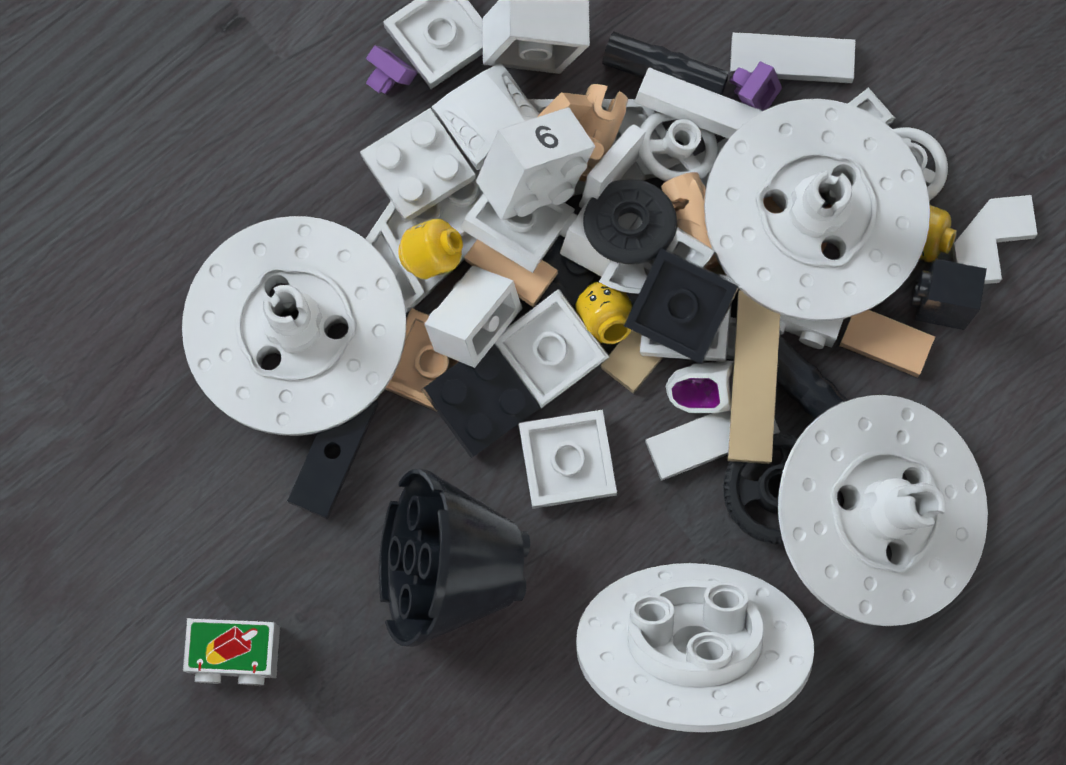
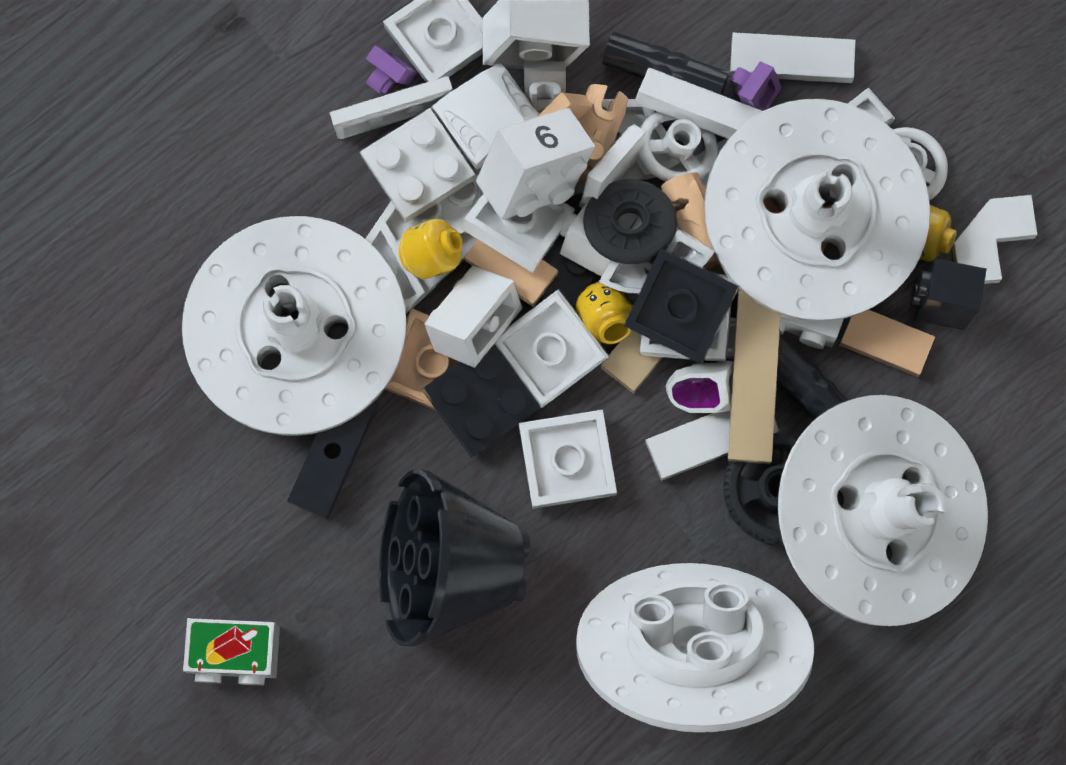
(389, 108): none -> white tile
(544, 80): none -> white tile

